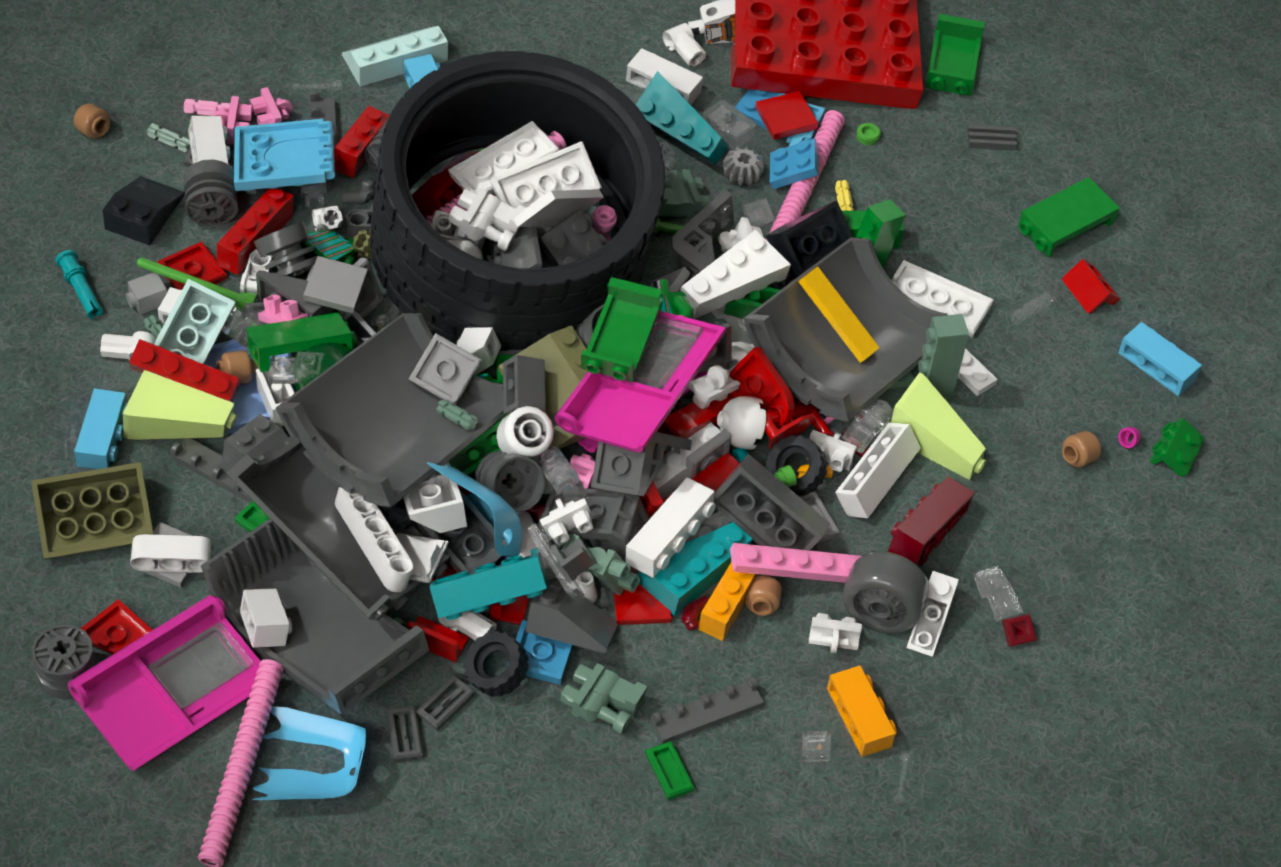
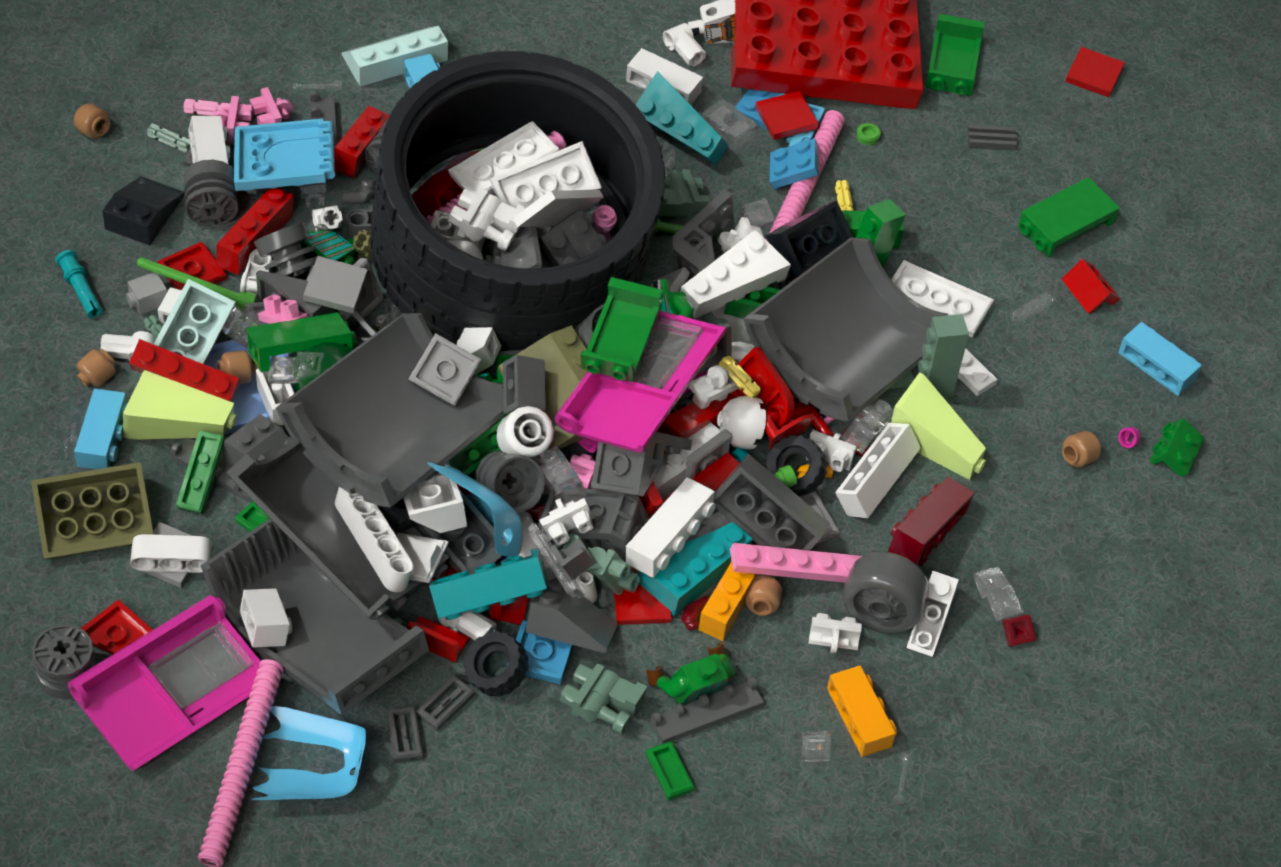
(96, 368): none -> medium nougat head
(200, 472): none -> green tile
(457, 415): sand green axle -> none
(696, 678): none -> green torso
(740, 377): none -> light yellow axle
(743, 166): light grey gear -> none
(839, 314): yellow tile -> none
(1094, 72): none -> red tile

